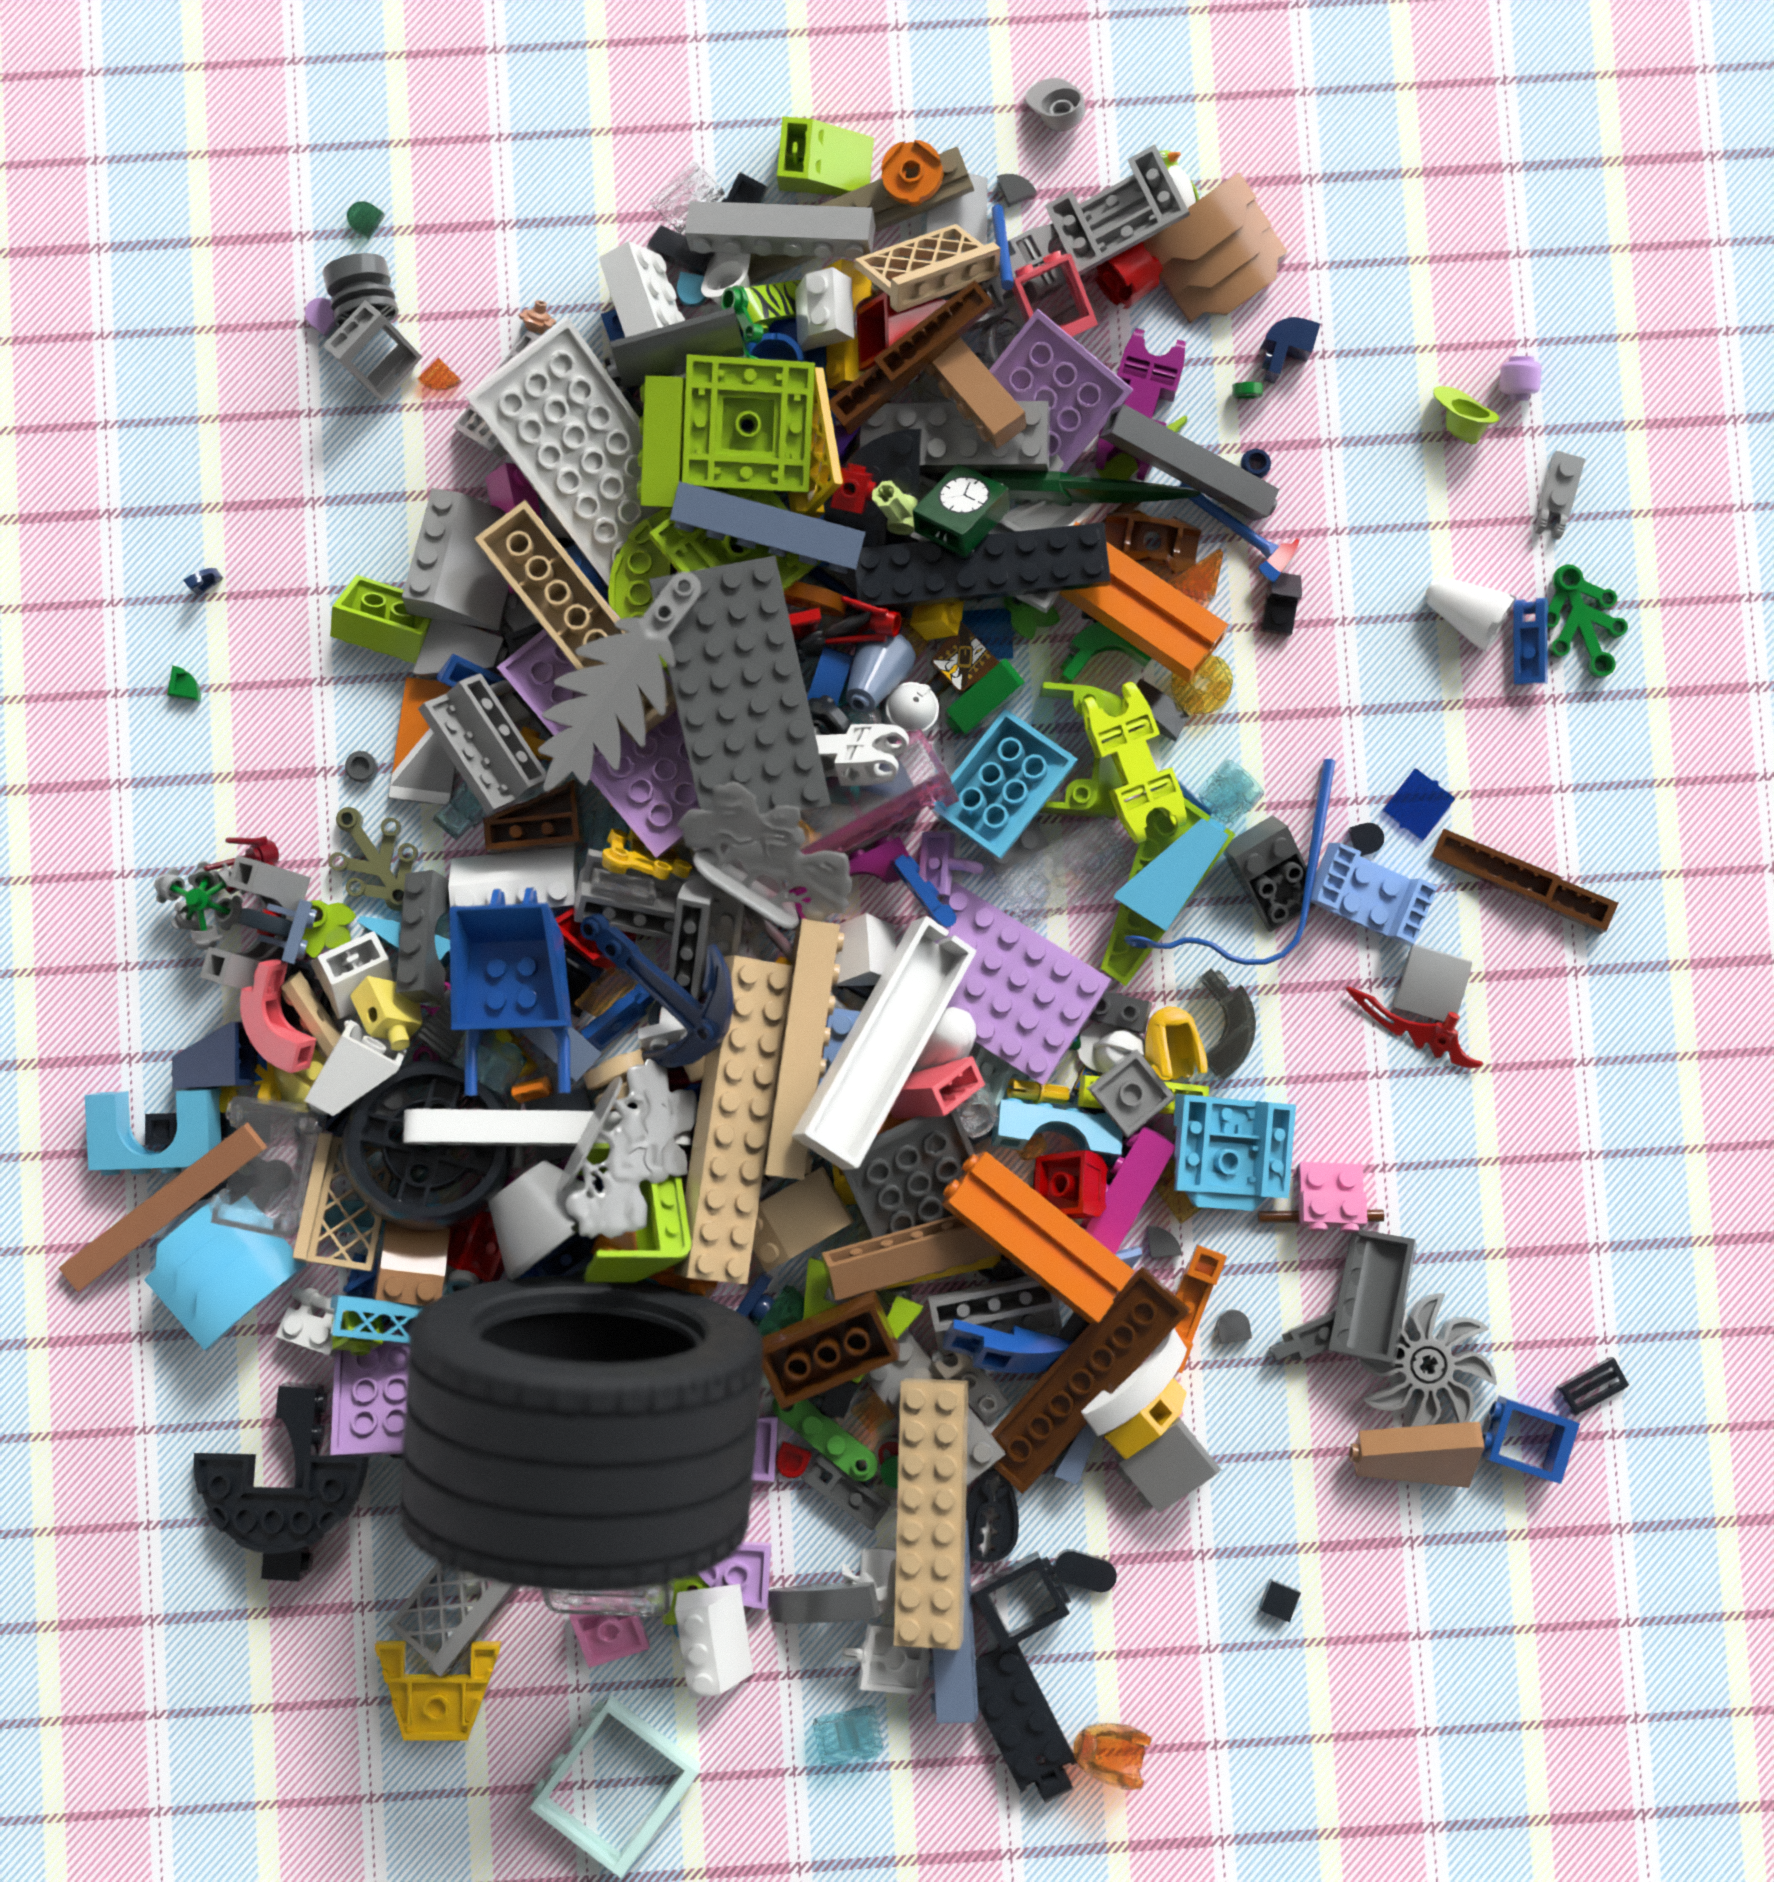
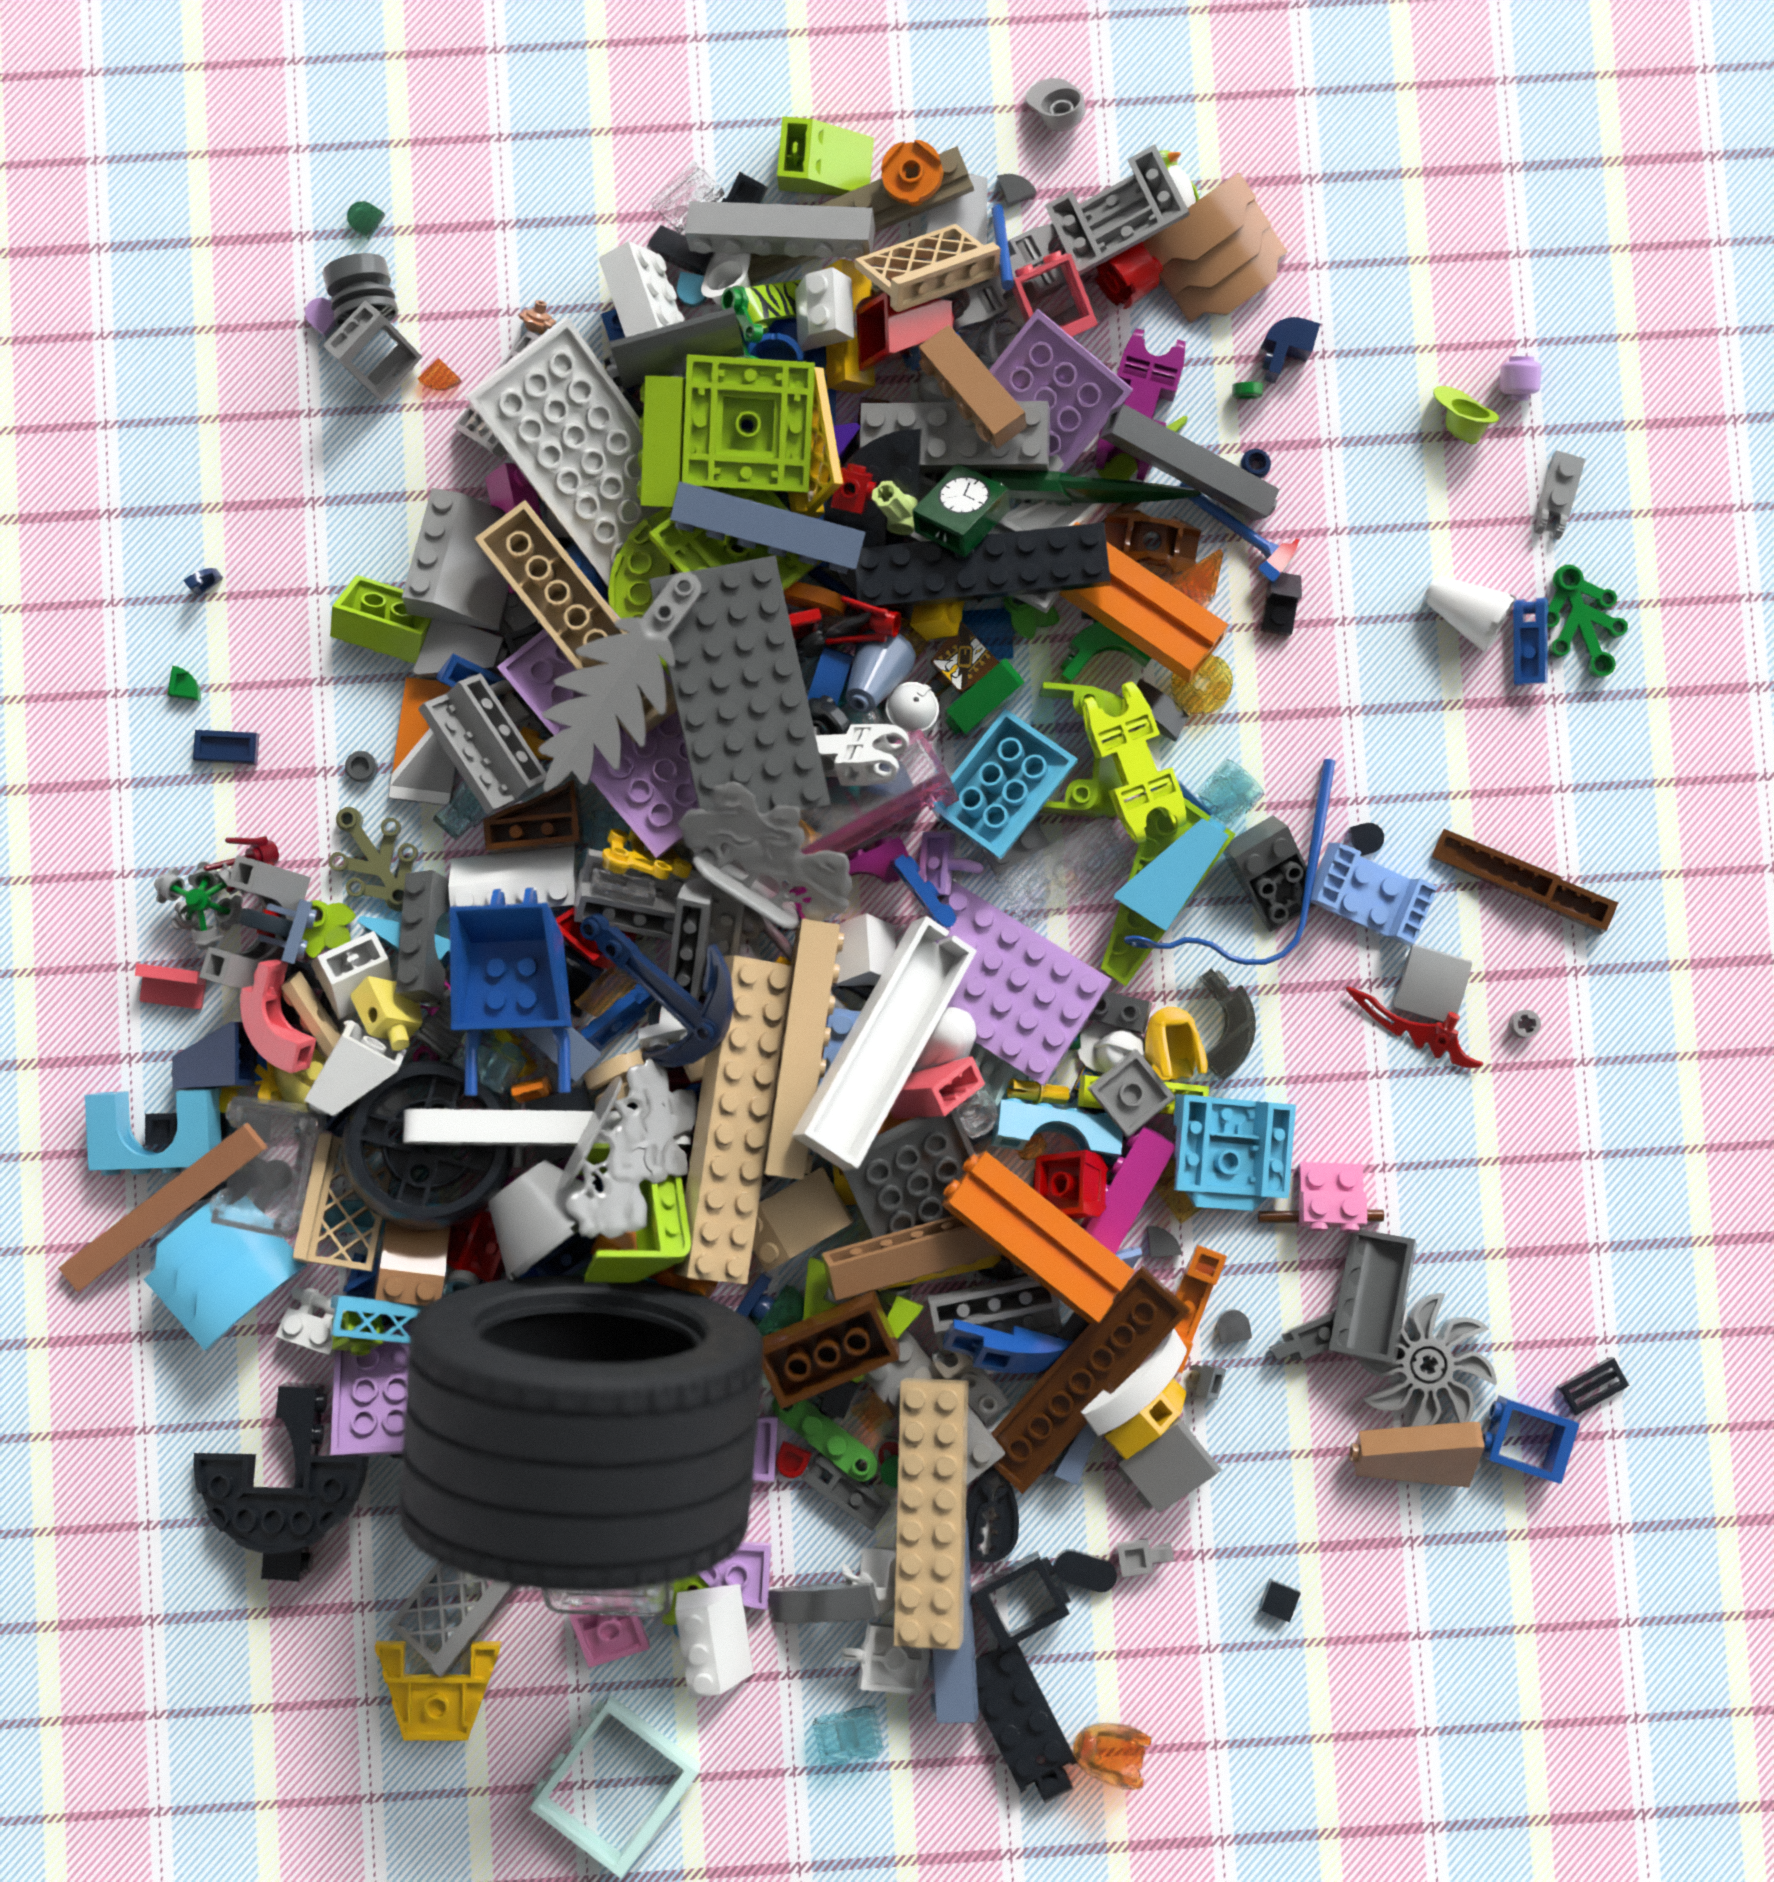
(171, 986): none -> coral panel
(226, 747): none -> dark blue tile
(909, 356): reddish brown slope -> none
(1137, 1556): none -> light grey plate
(1209, 1382): none -> dark grey tile
(1418, 804): clear blue piece -> none
(1521, 1032): none -> light grey bush

